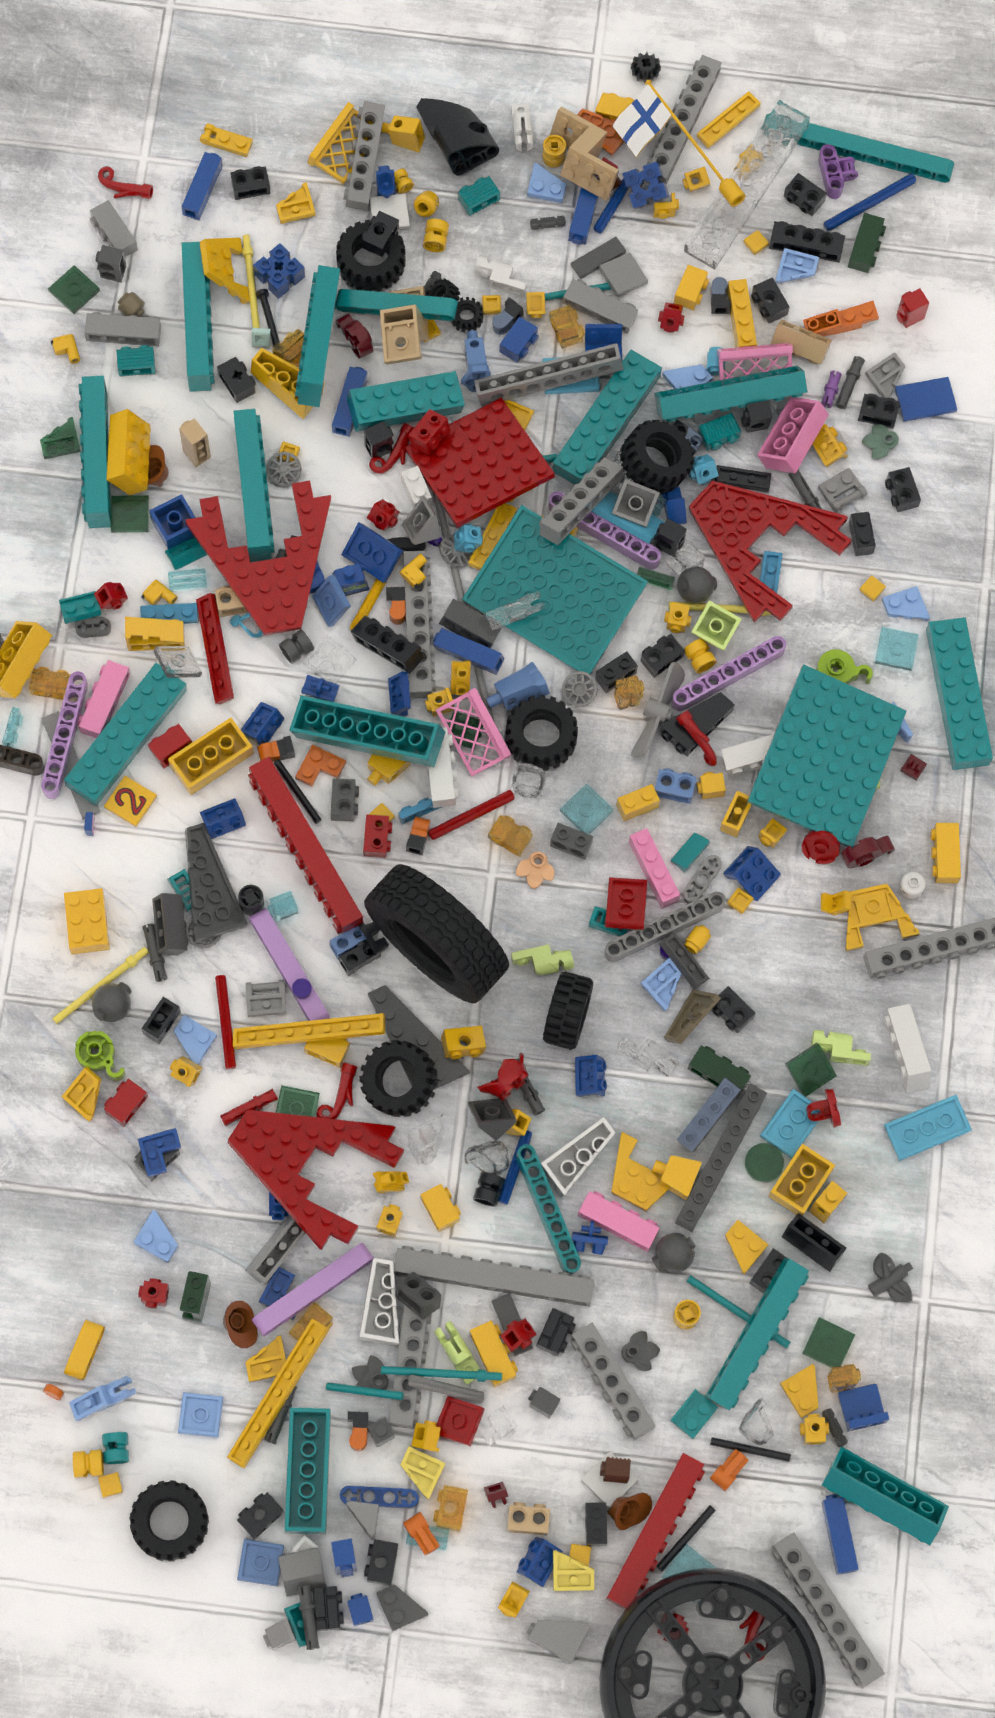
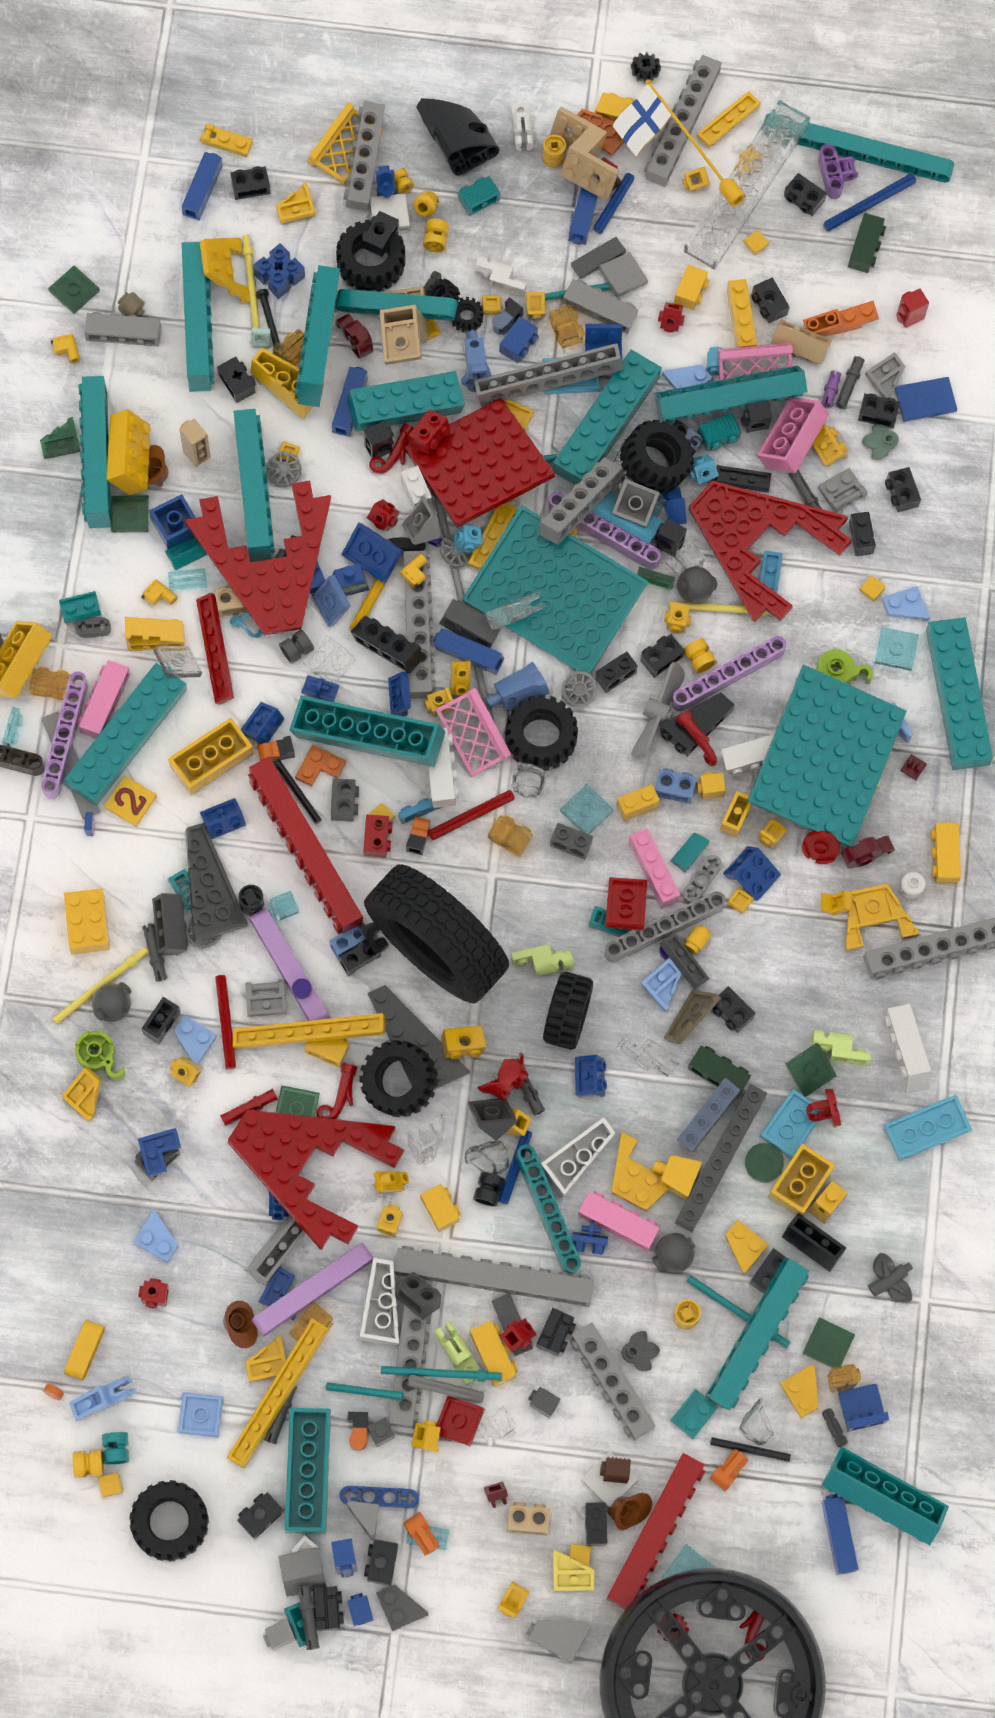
(111, 263): dark grey brick -> none
(111, 596): red brick -> none
(112, 228): light grey brick -> none
(125, 189): red plant -> none
(125, 1102): red brick -> none
(136, 361): teal brick -> none
(169, 744): red brick -> none
(183, 612): dark azure plate -> none
(195, 1296): dark green panel -> none
(260, 1562): medium blue tile -> none
(369, 1374): dark grey plate -> none
(385, 769): yellow torso -> none
(398, 609): leg -> none
(405, 132): yellow torso -> none
(422, 1470): light yellow wing -> none
(457, 1497): clear yellow brick -> none
(470, 734): clear green piece -> none
(535, 872): light nougat plate -> none
(538, 1561): blue bracket -> none
(545, 185): light blue wing -> none
(547, 222): dark grey axle -> none
(628, 692): clear yellow brick -> none
(656, 190): blue brick -> none
(666, 209): yellow bracket -> none
(685, 1538): black bar -> none
(716, 625): yellowish green slope -> none
(718, 302): leg -> none
(796, 266): light blue wing -> none
(814, 1437): yellow brick -> none
(816, 236): black brick -> none
(872, 1670): light grey brick -> none

